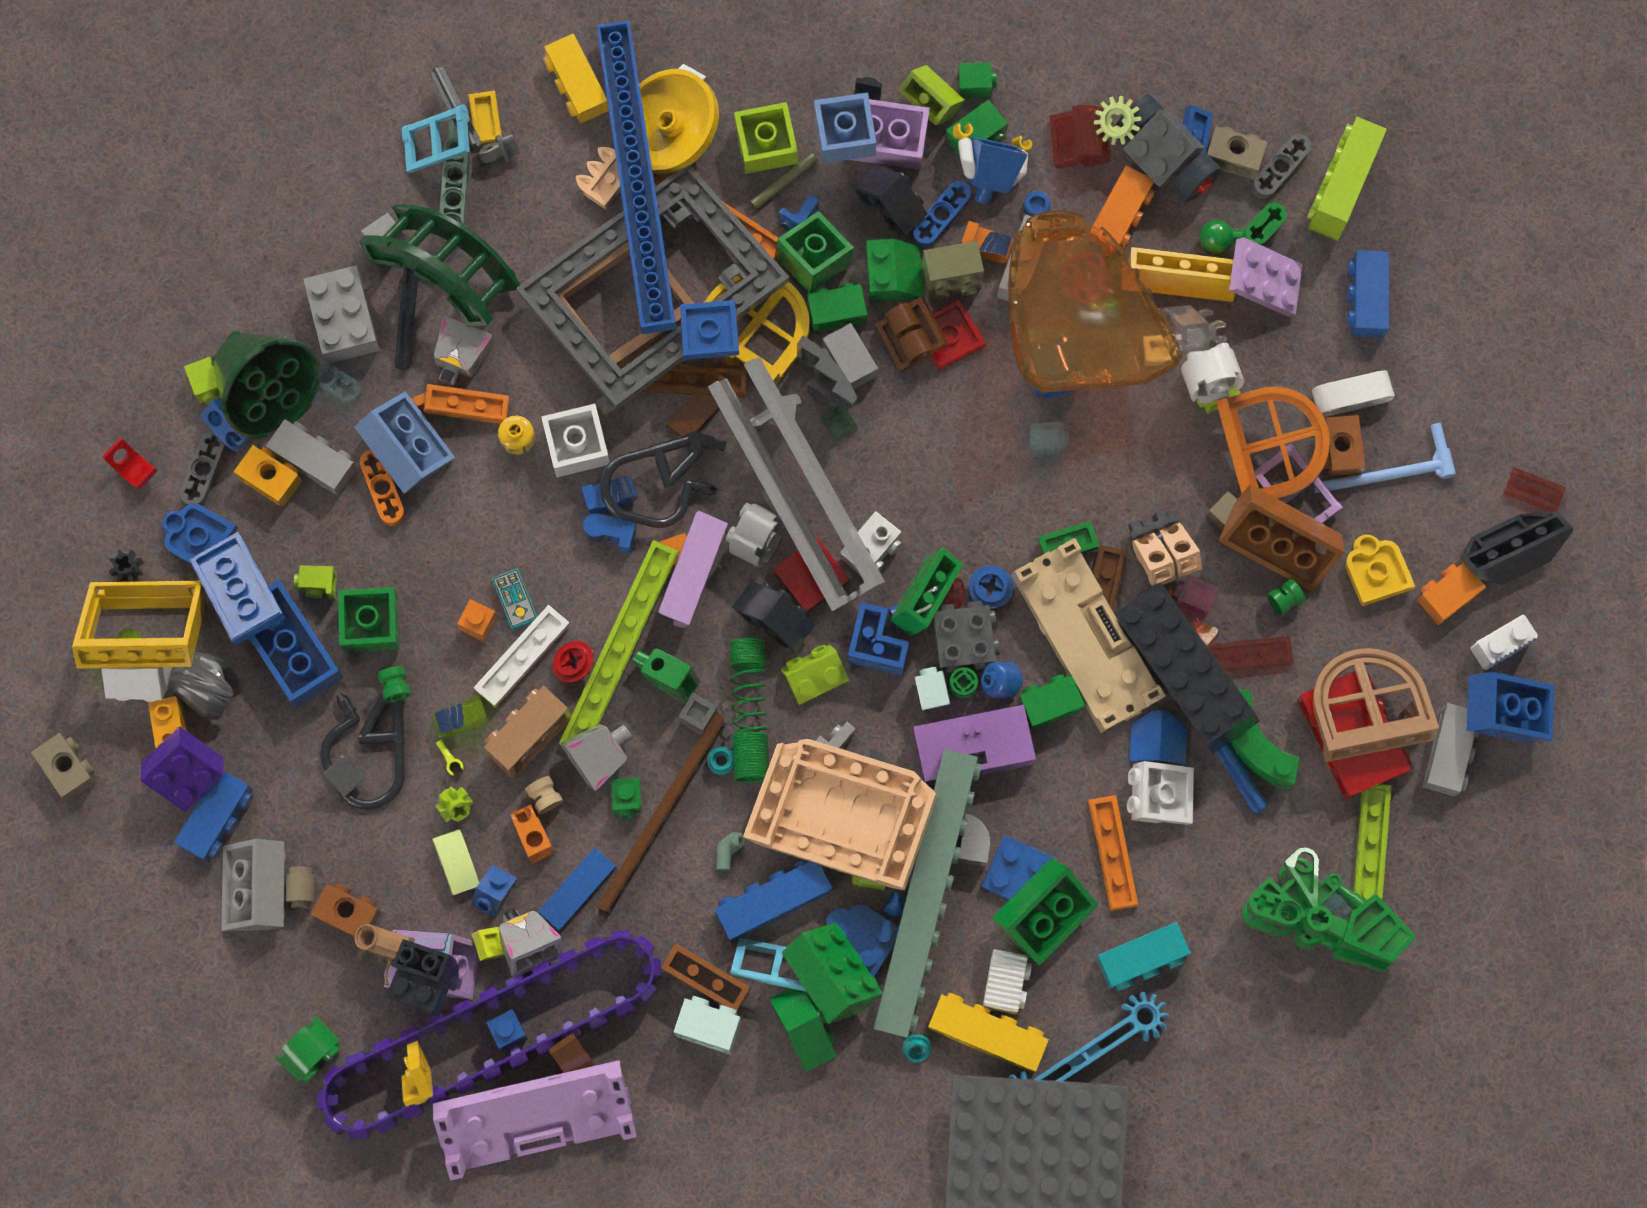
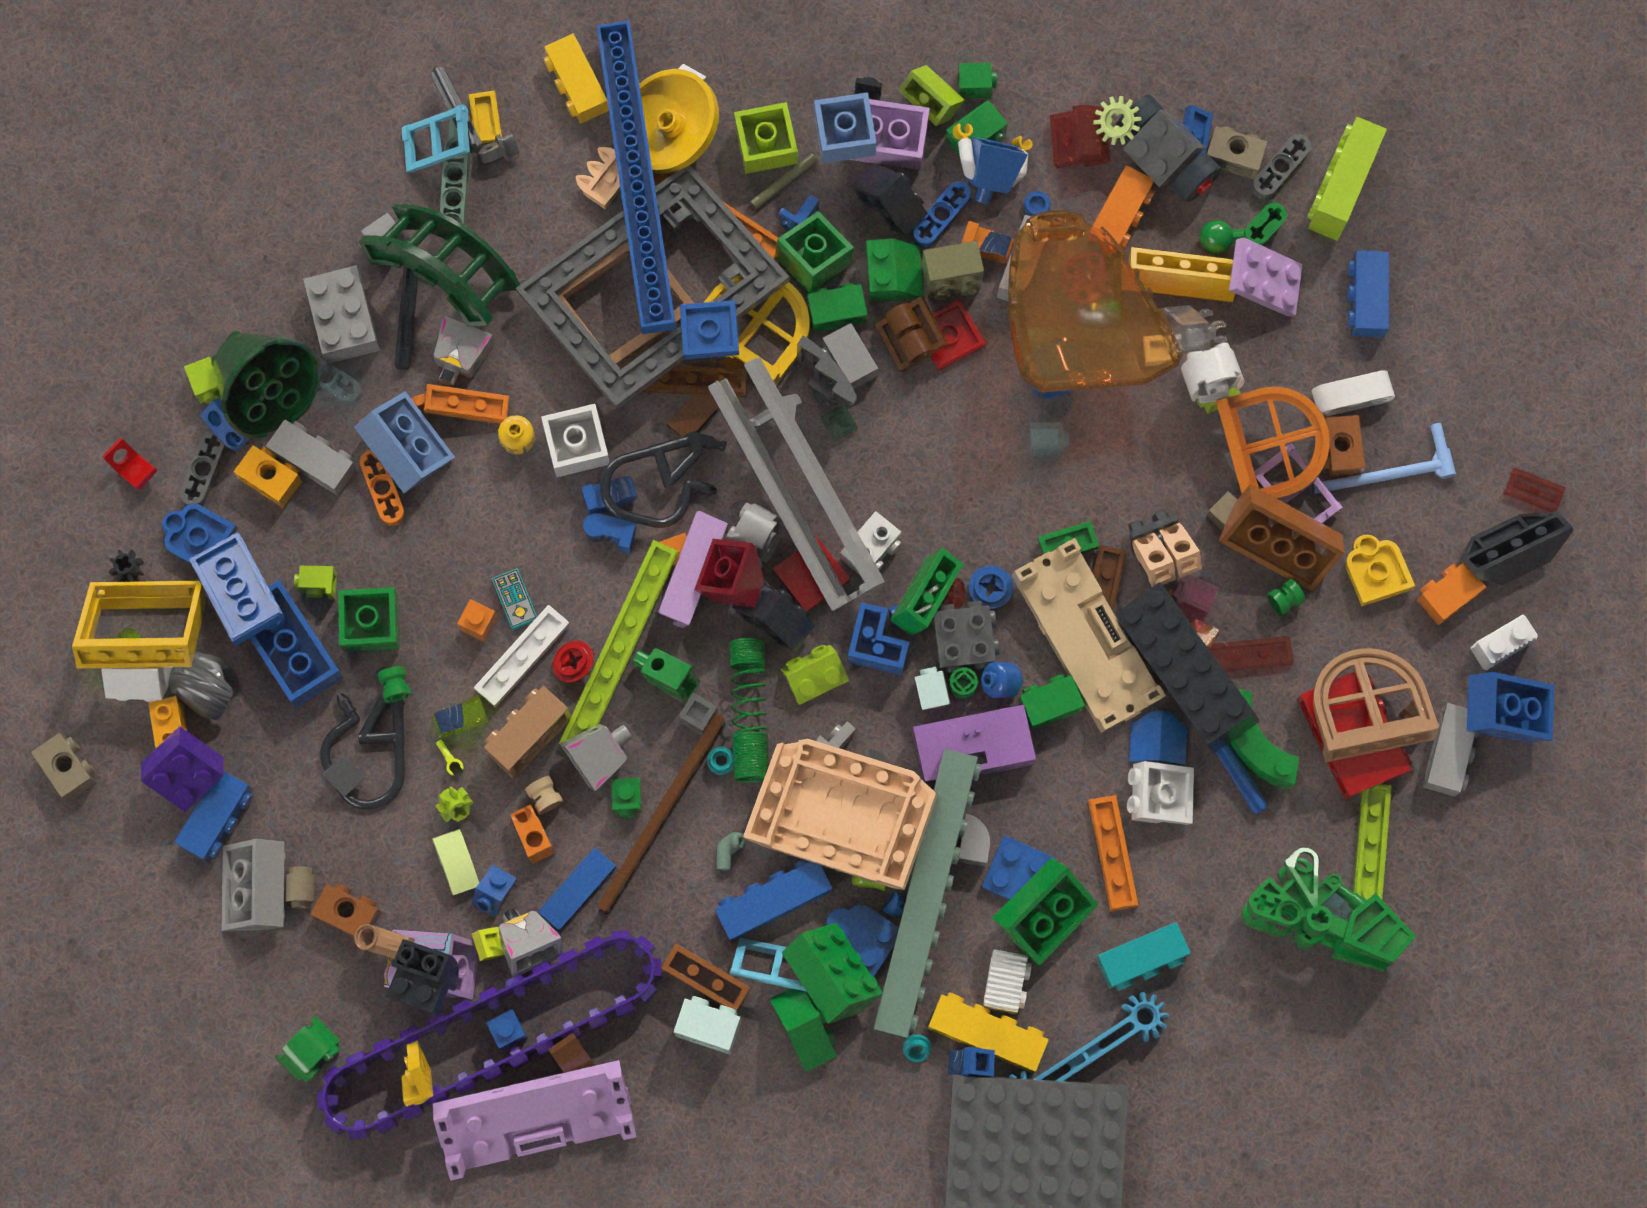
(731, 573): none -> dark red slope
(969, 1062): none -> blue leg

